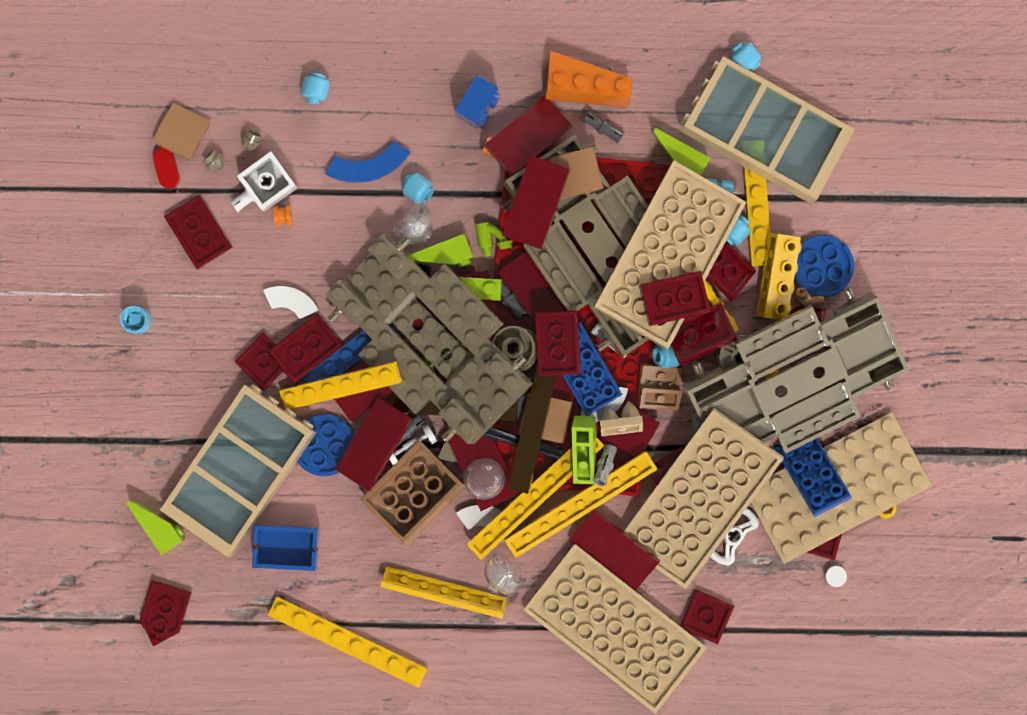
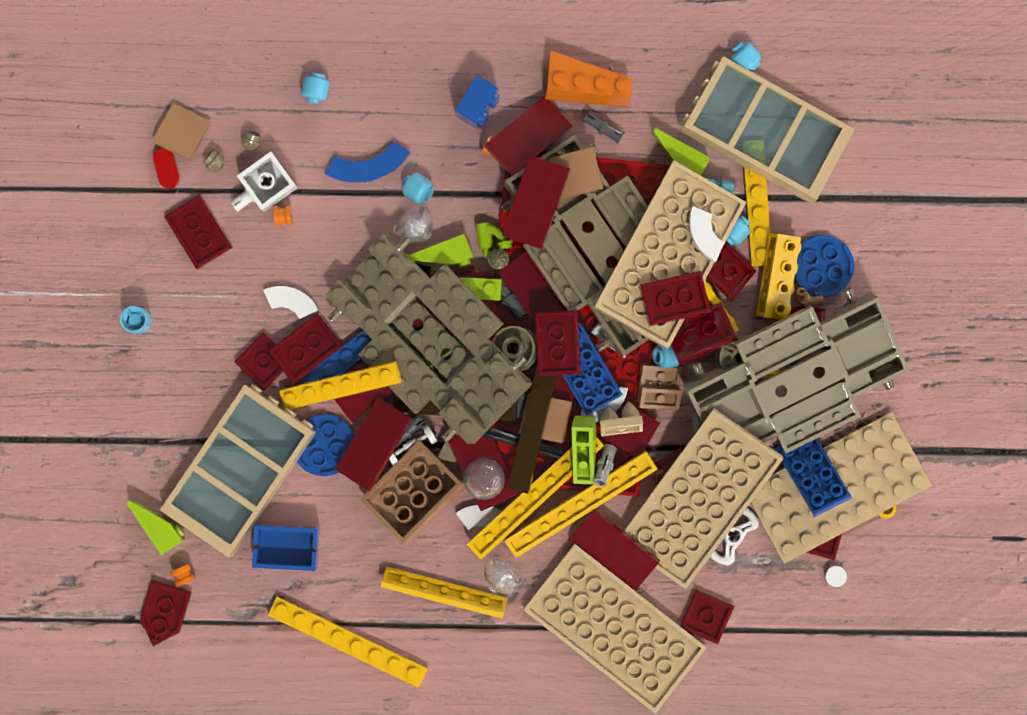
(182, 575): none -> orange wheel
(498, 258): none -> dark tan plate
(703, 235): none -> white tile

